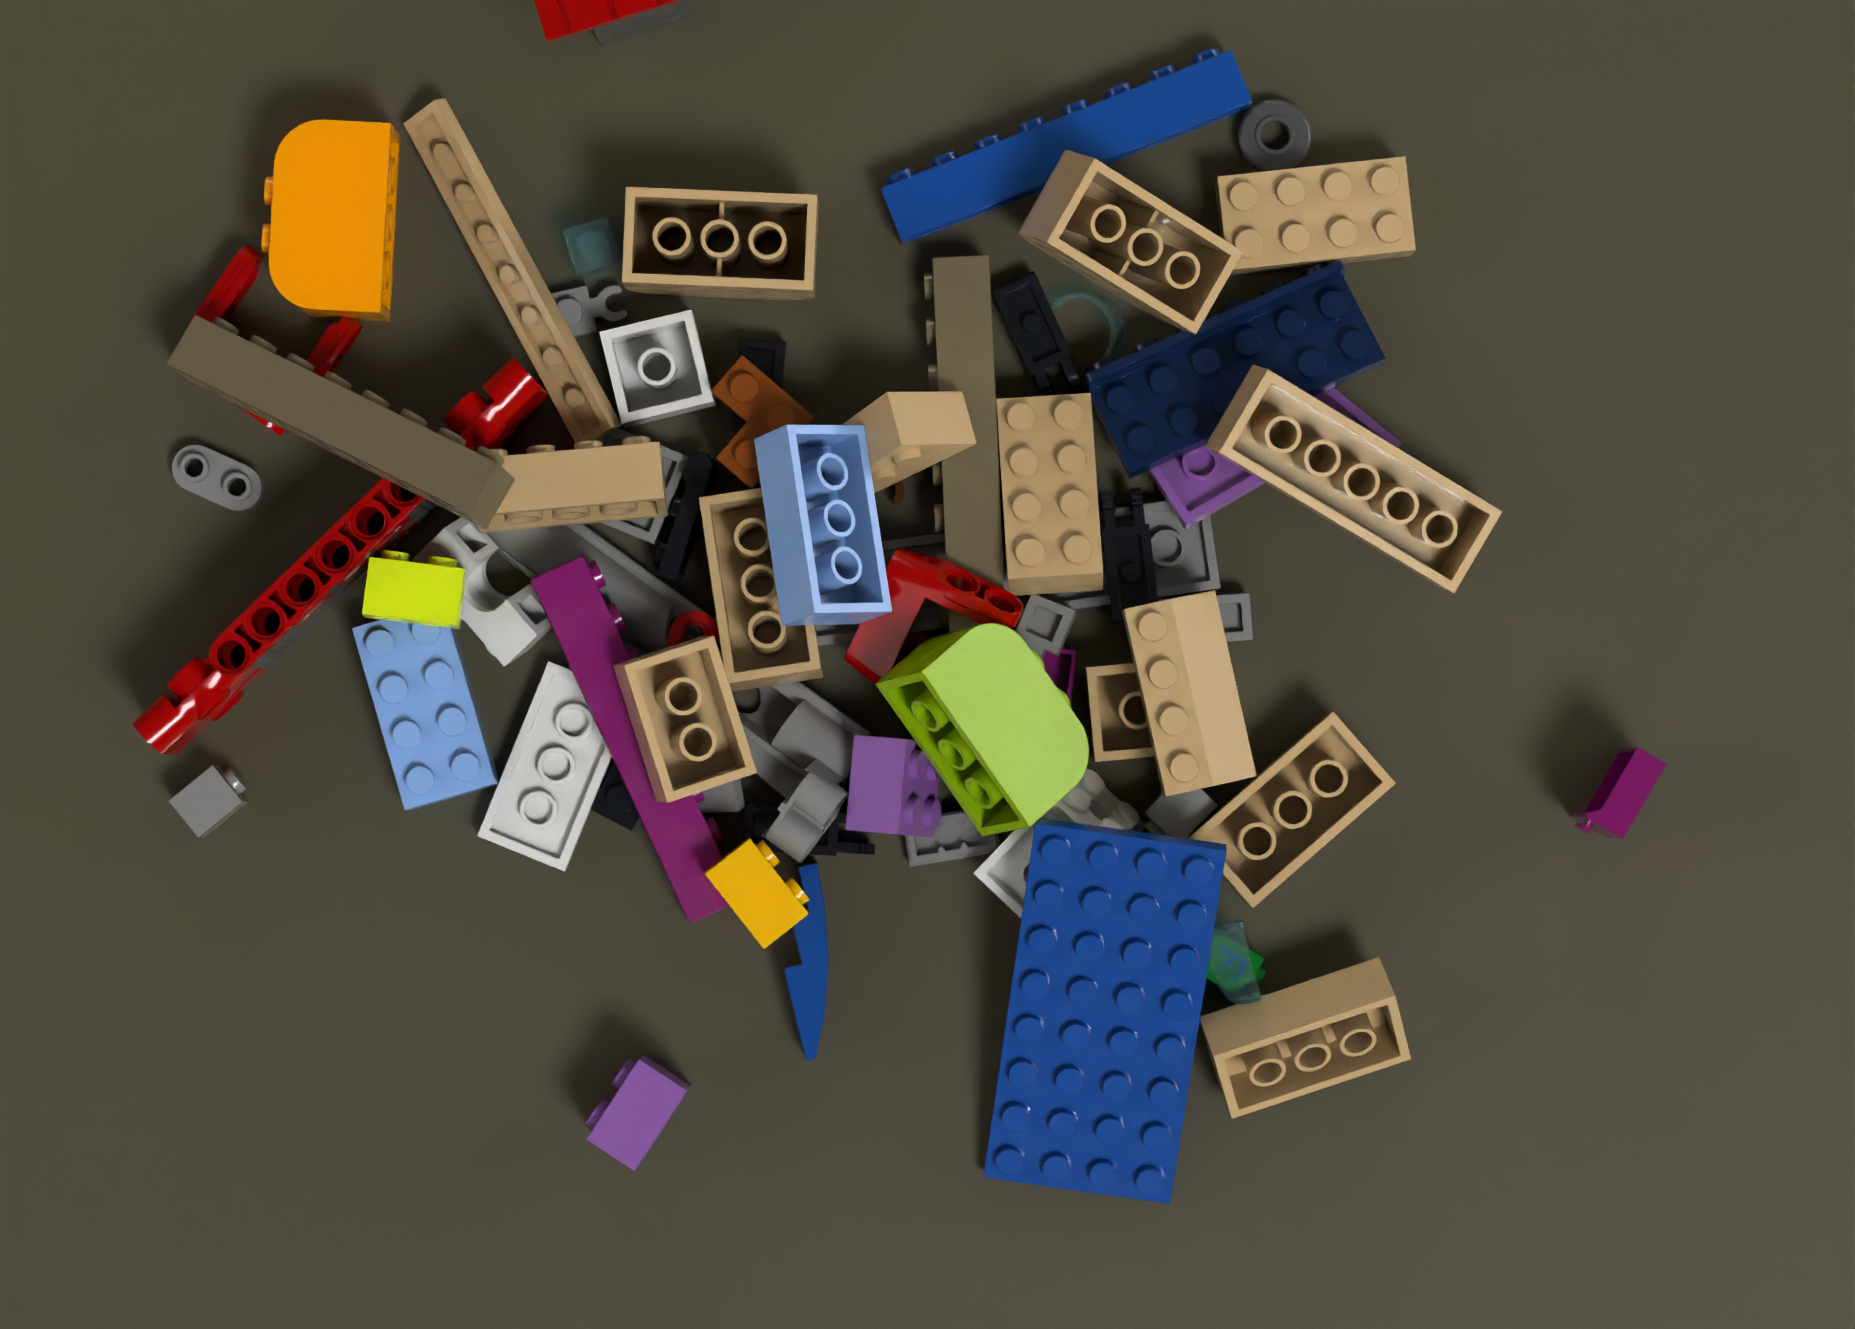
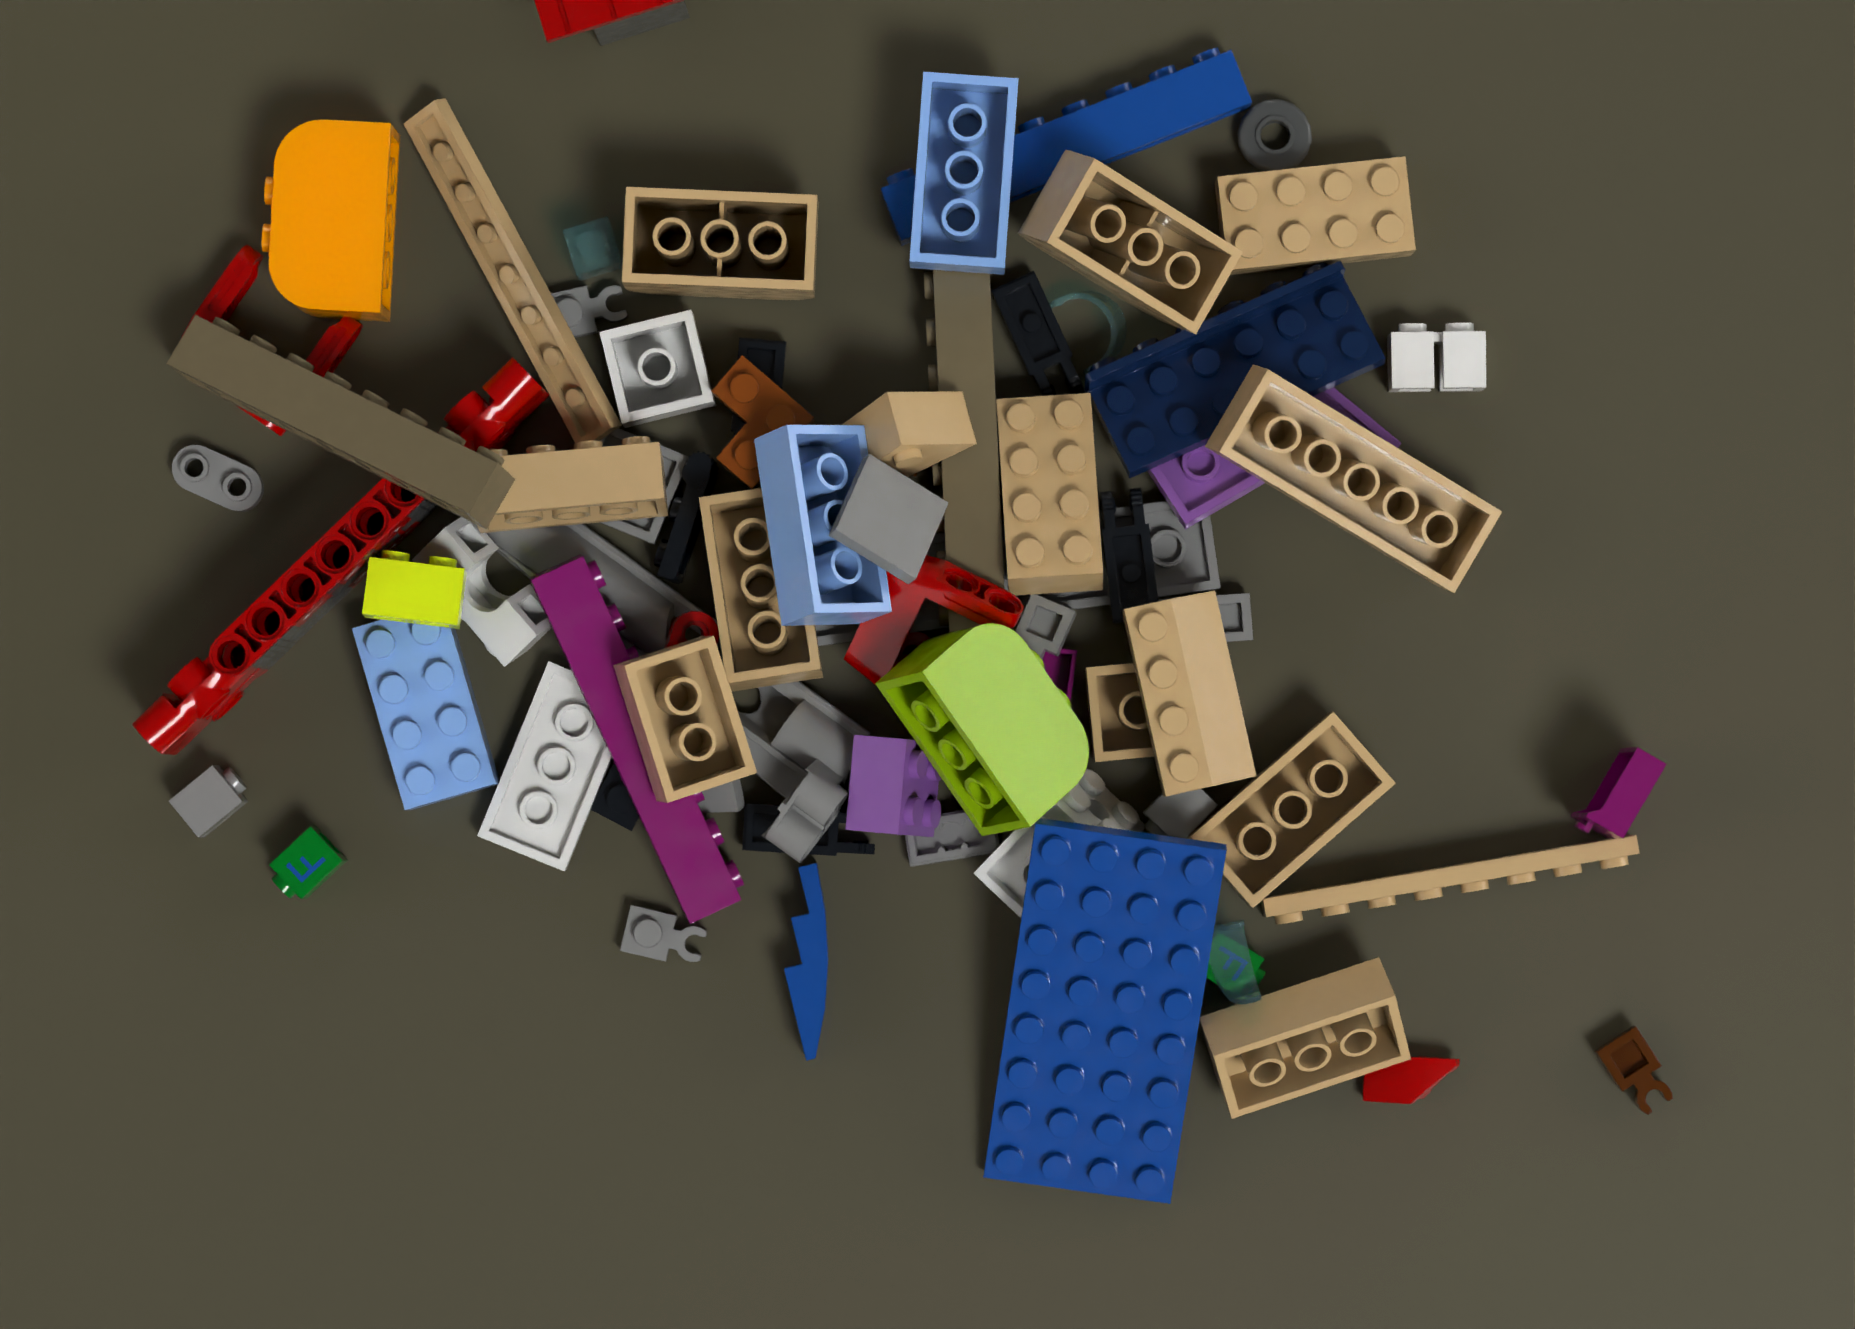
(306, 864): none -> green brick
(637, 1112): medium lavender brick -> none
(653, 934): none -> light grey plate
(757, 891): yellow brick -> none
(888, 519): none -> light grey tile
(963, 173): none -> light blue brick
(1407, 1080): none -> red slope
(1460, 358): none -> white piece
(1470, 876): none -> tan plate
(1631, 1063): none -> reddish brown plate

